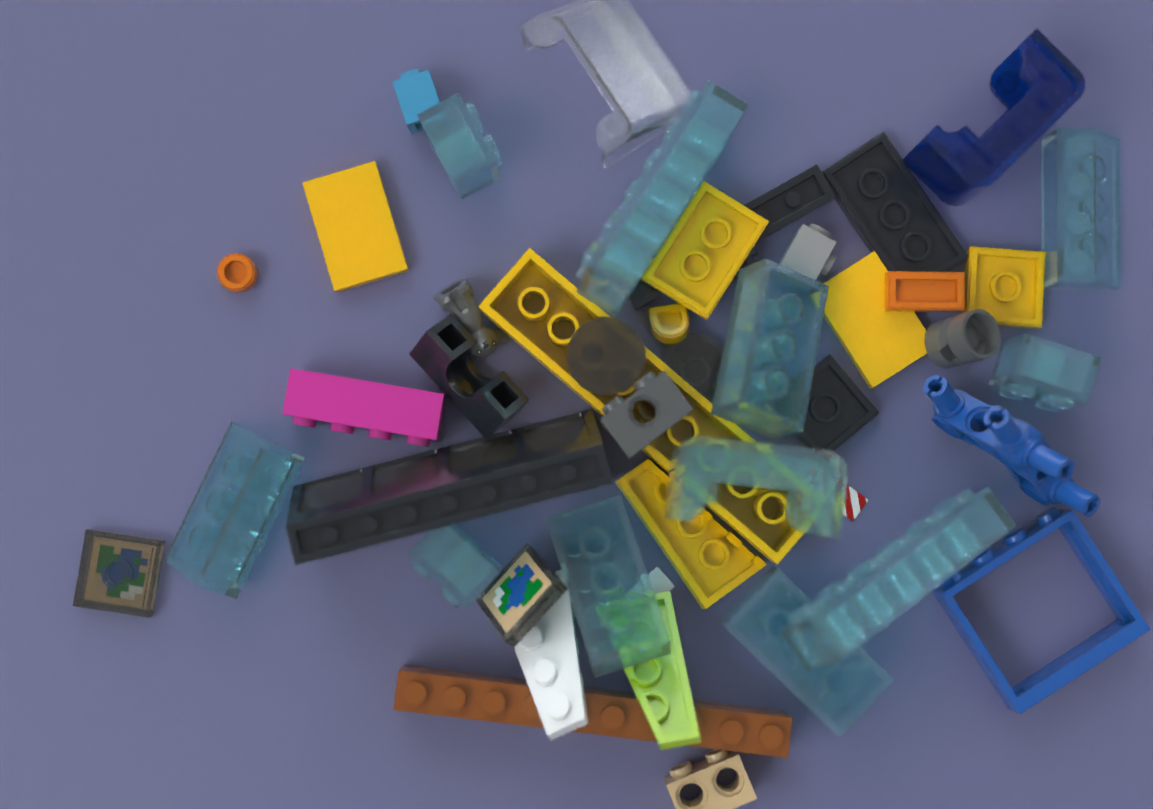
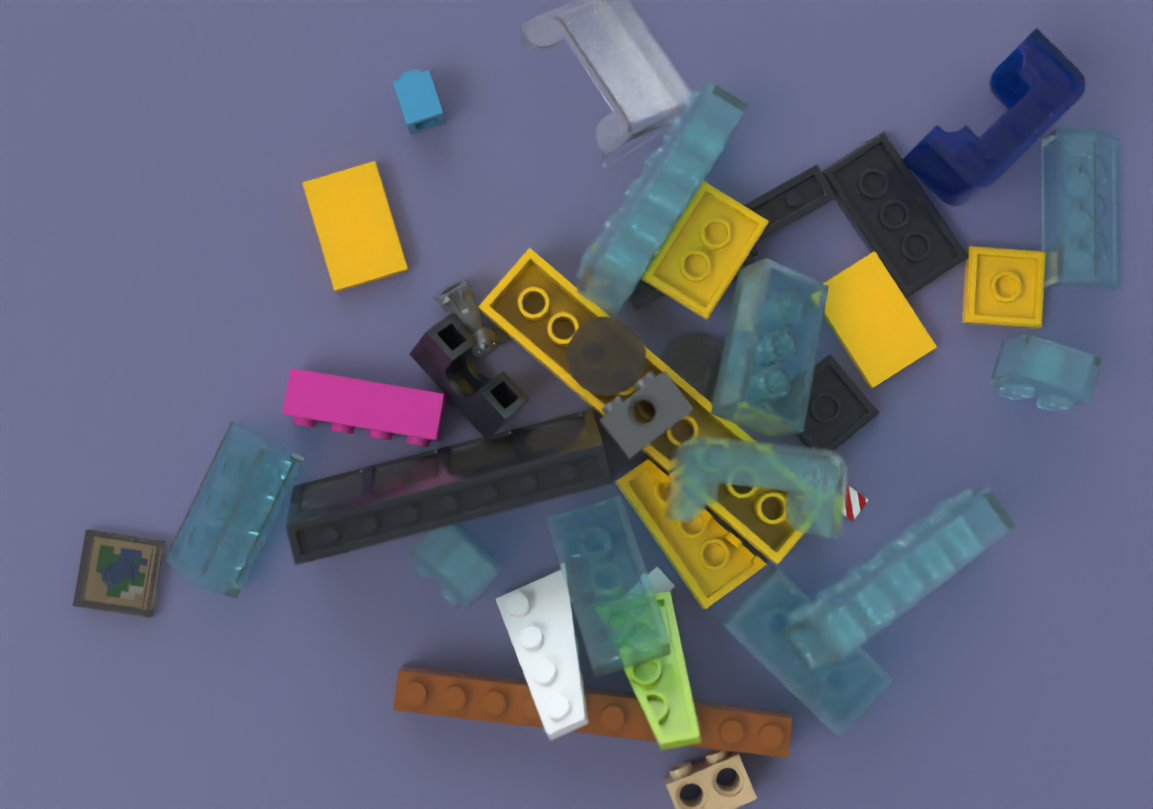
(237, 273): orange tile -> none
(457, 140): clear light blue brick -> none
(521, 595): tile -> none
(669, 323): yellow tile -> none
(810, 251): light grey brick -> none
(924, 291): orange tile -> none
(962, 339): dark grey wheel -> none
(1016, 444): blue pin -> none
(1077, 660): blue window -> none

